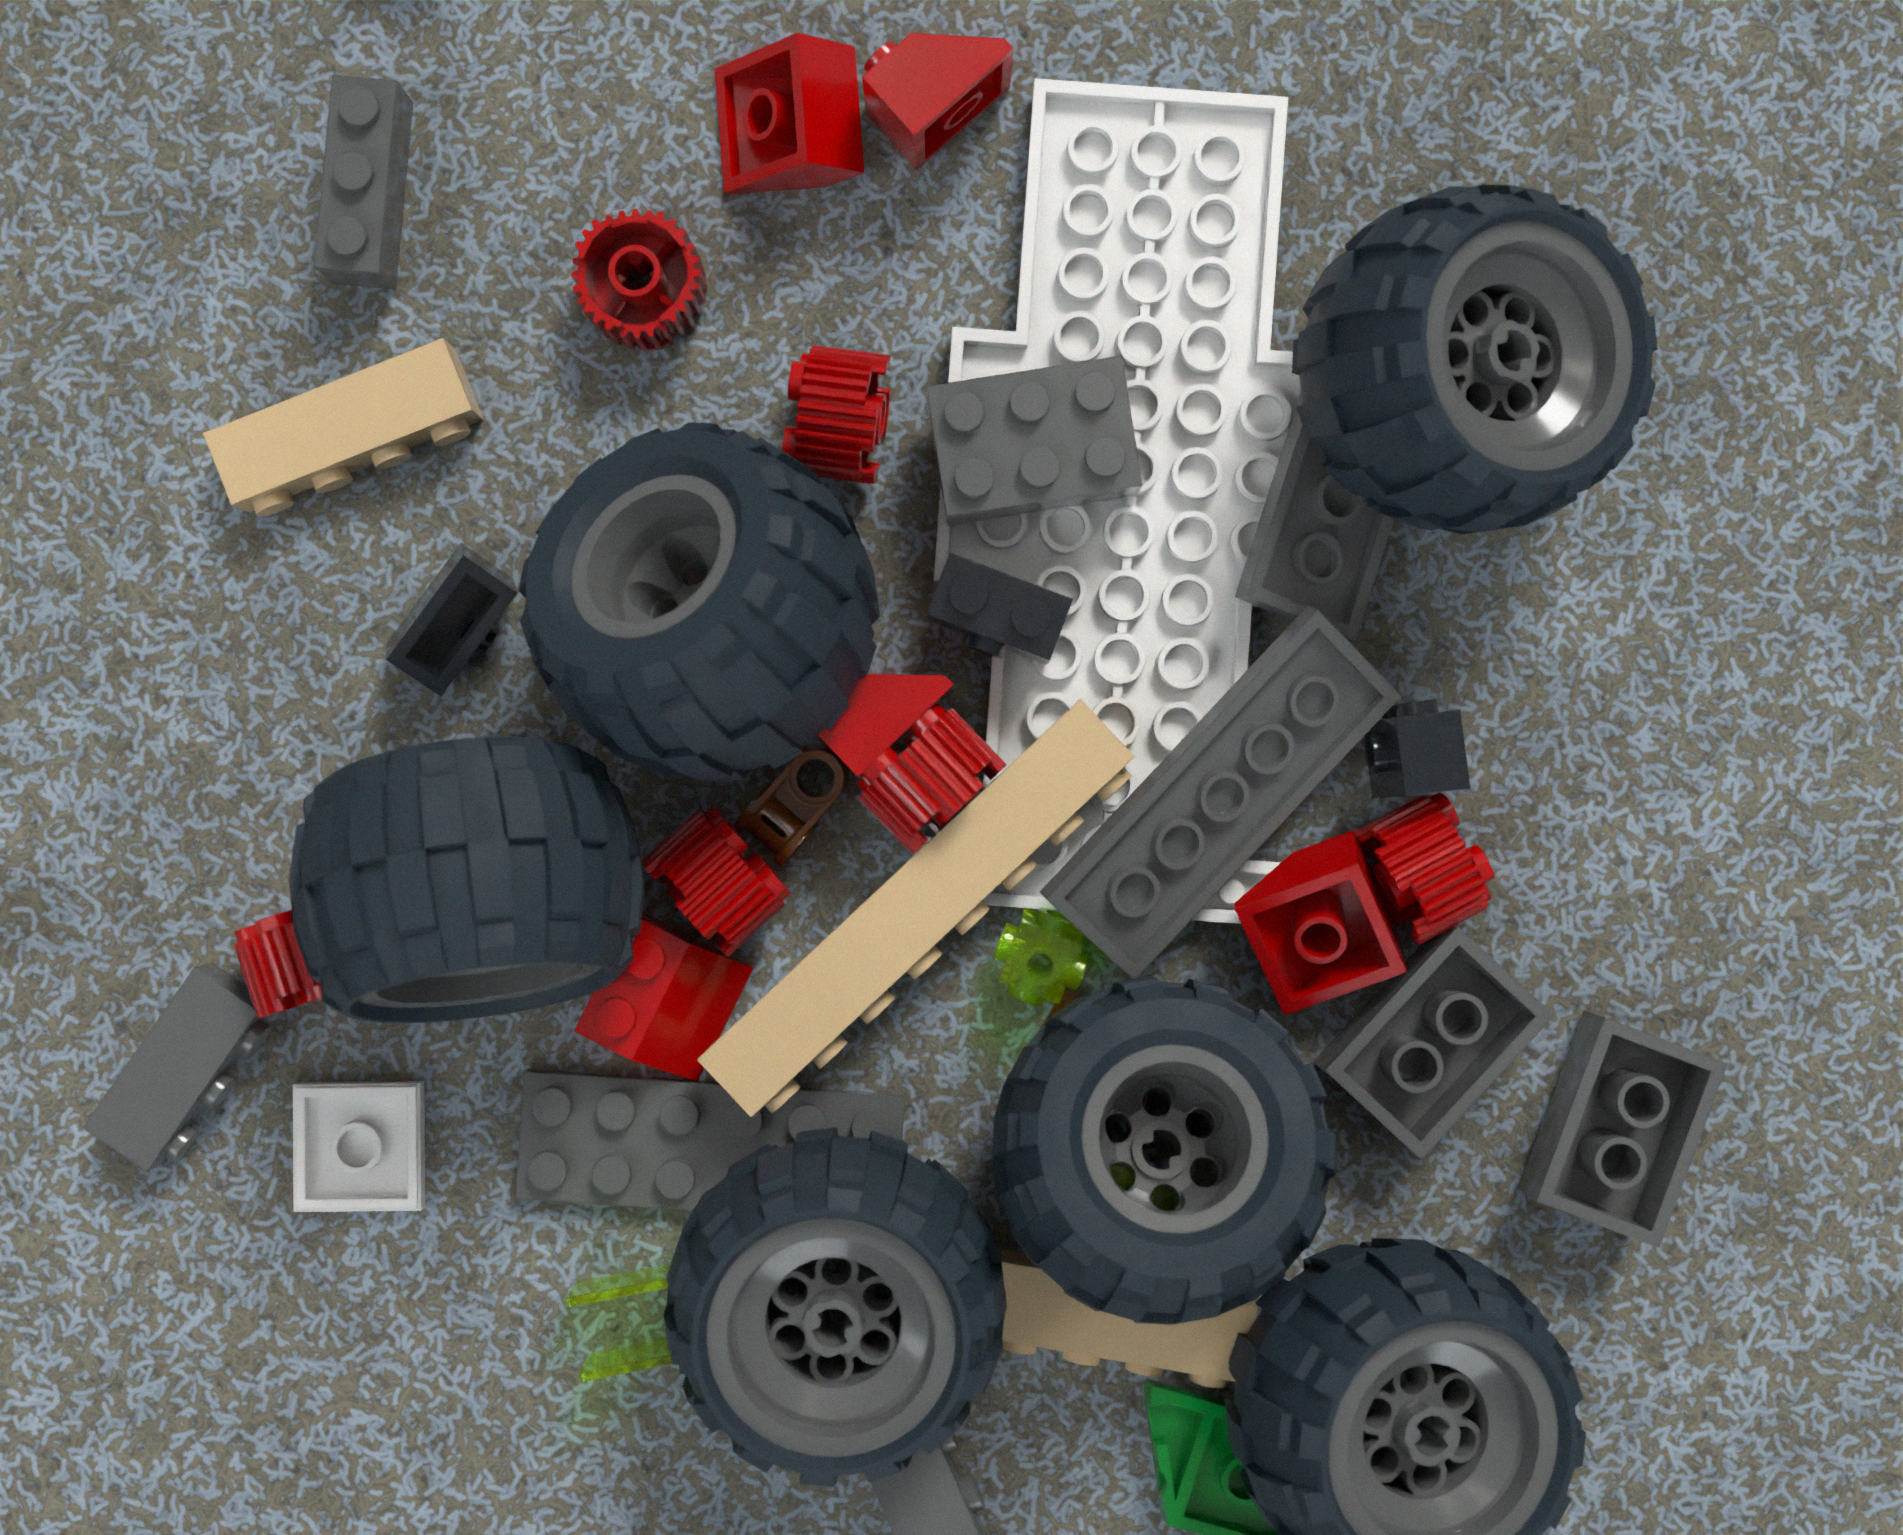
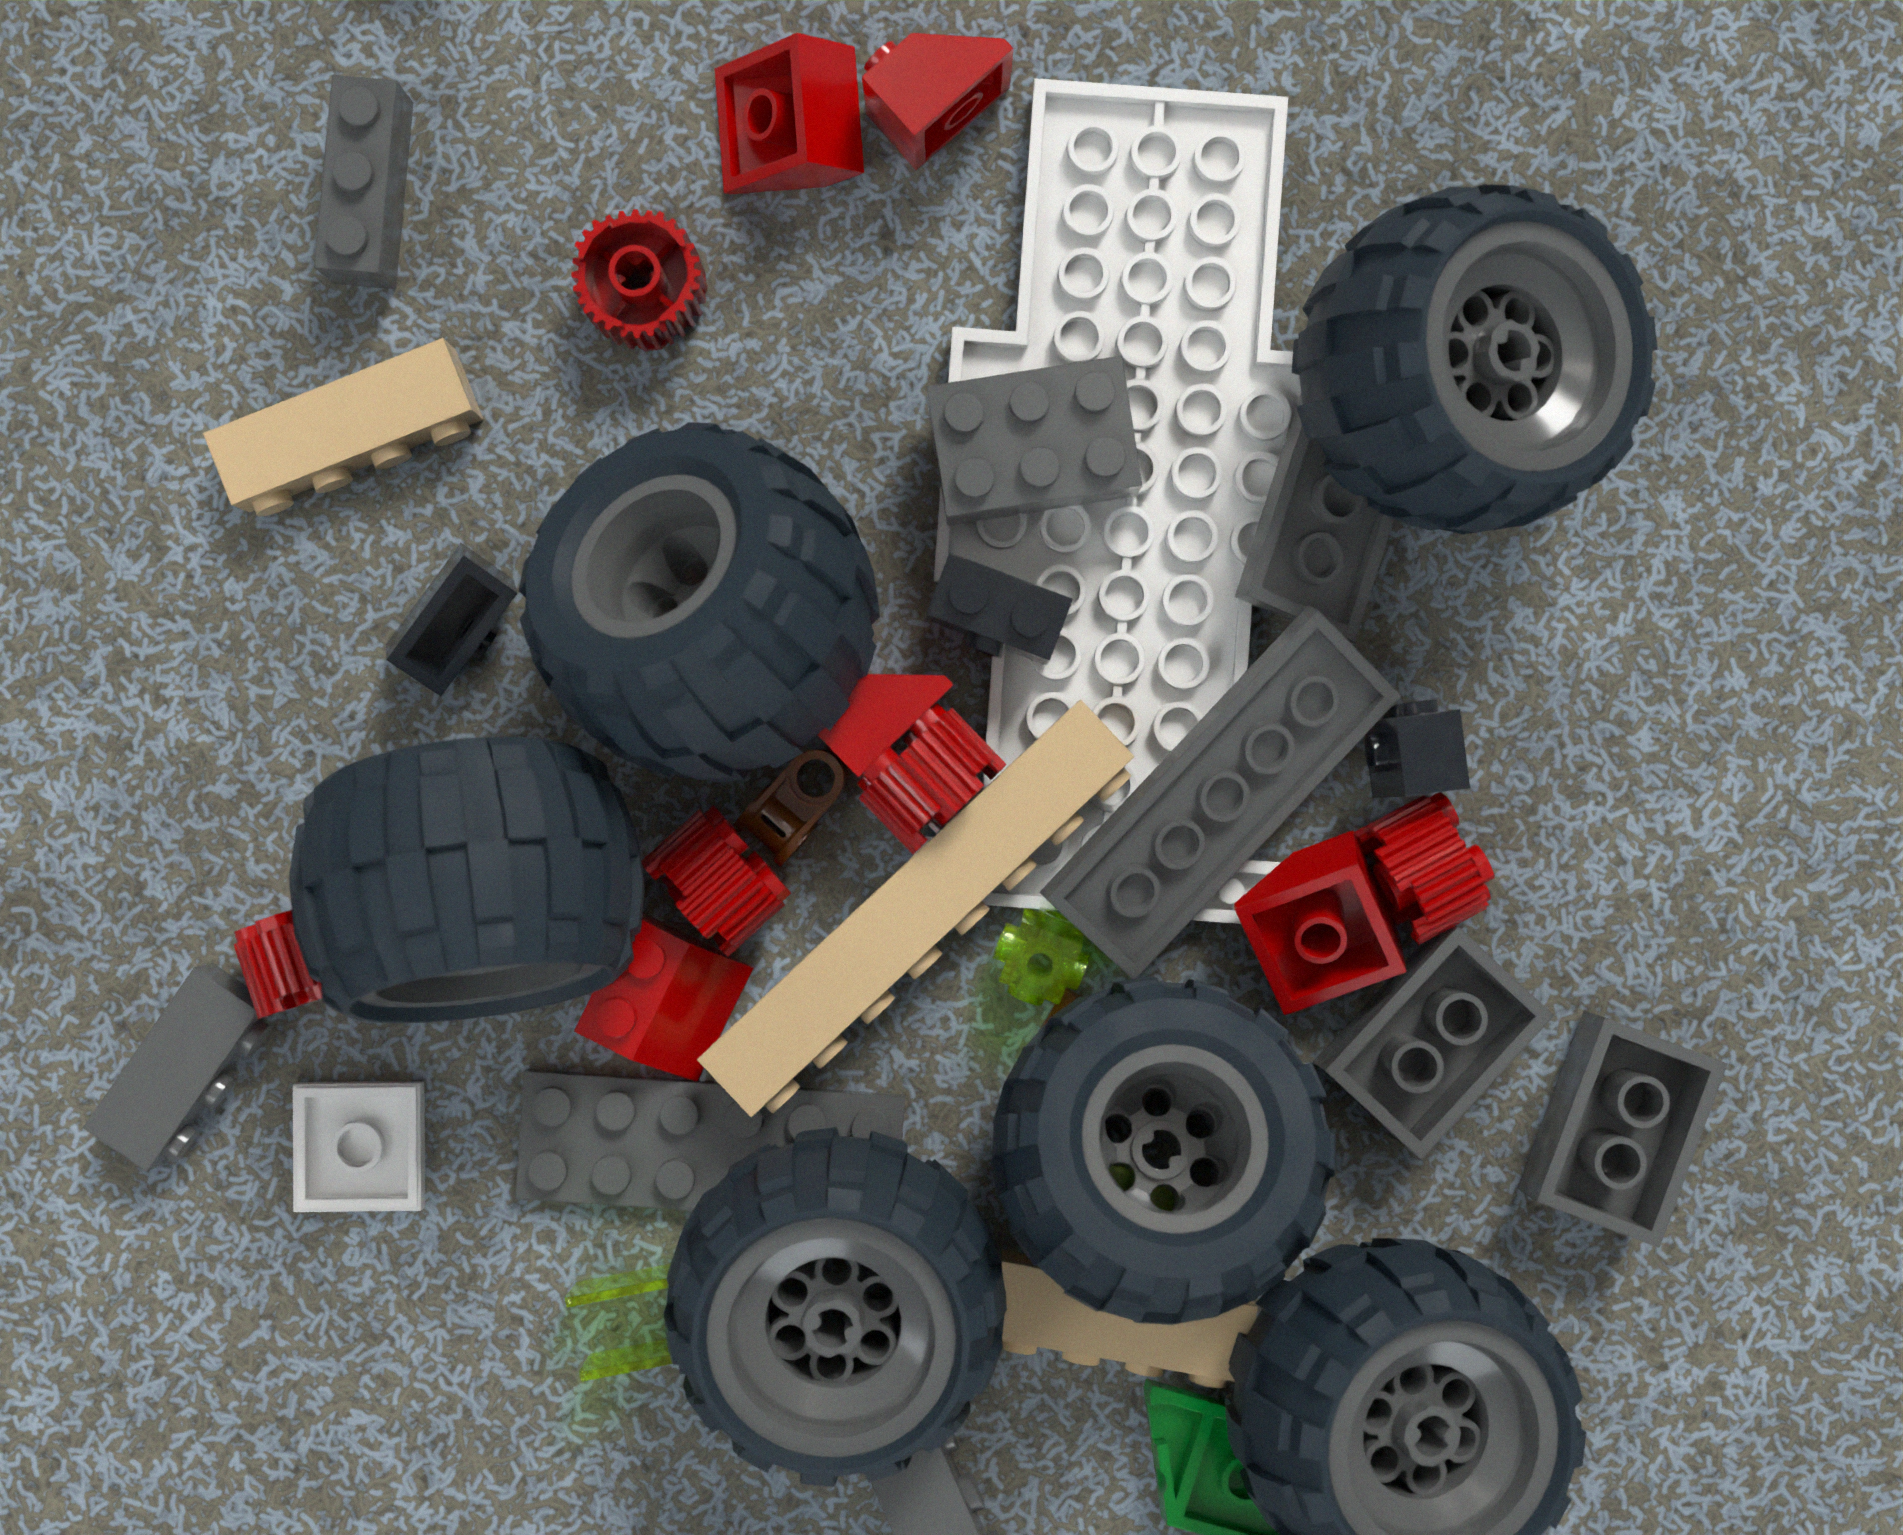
(838, 412): red brick -> none

